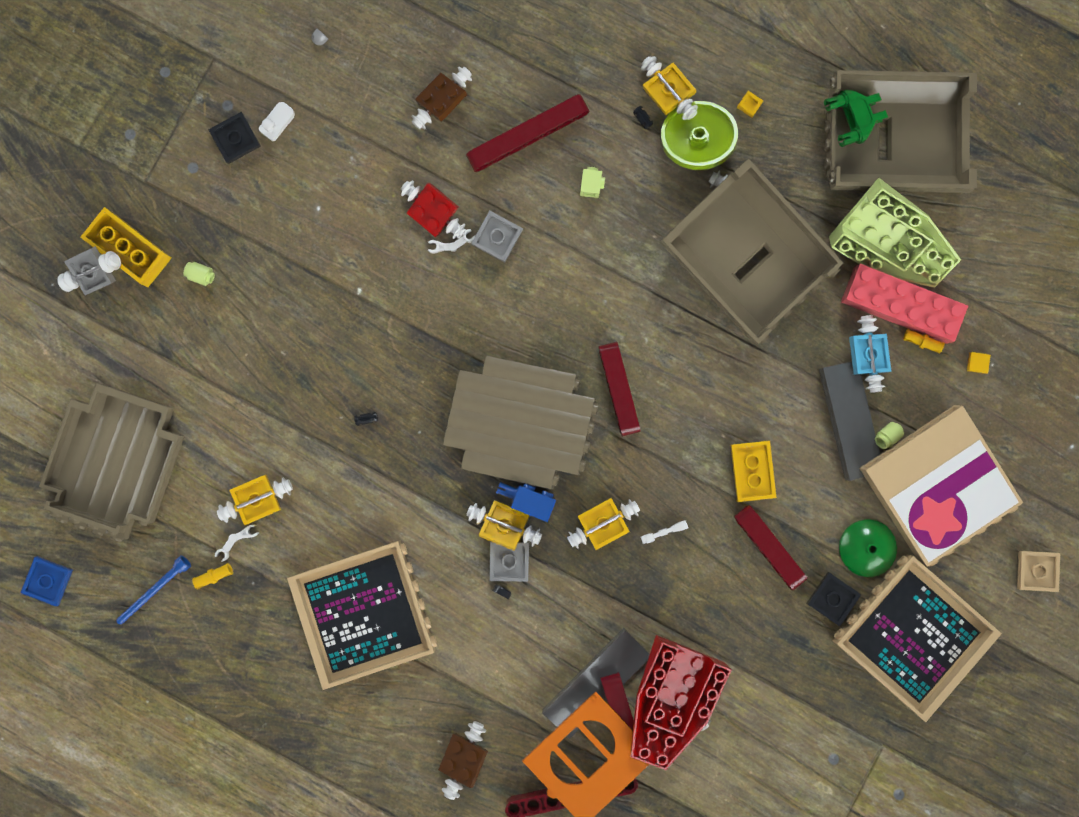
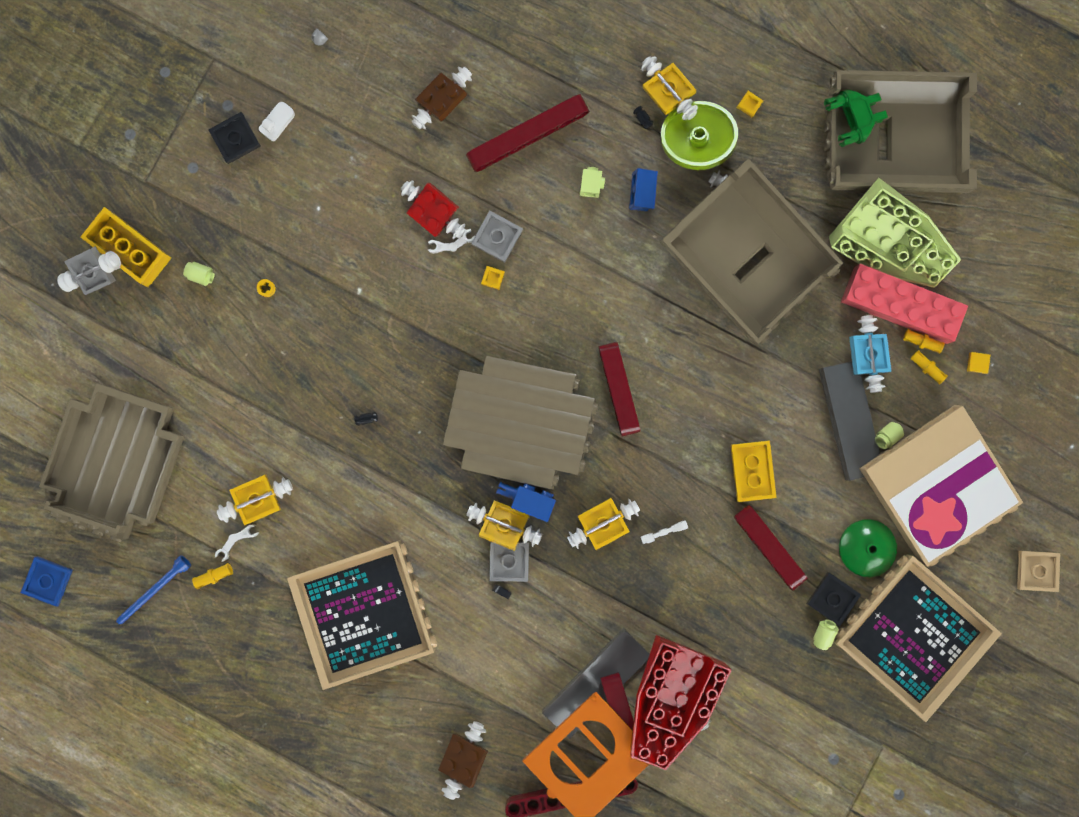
(263, 283): none -> yellow bush
(492, 277): none -> yellow tile
(643, 190): none -> blue hinge
(825, 634): none -> yellowish green brick
(929, 367): none -> yellow pin

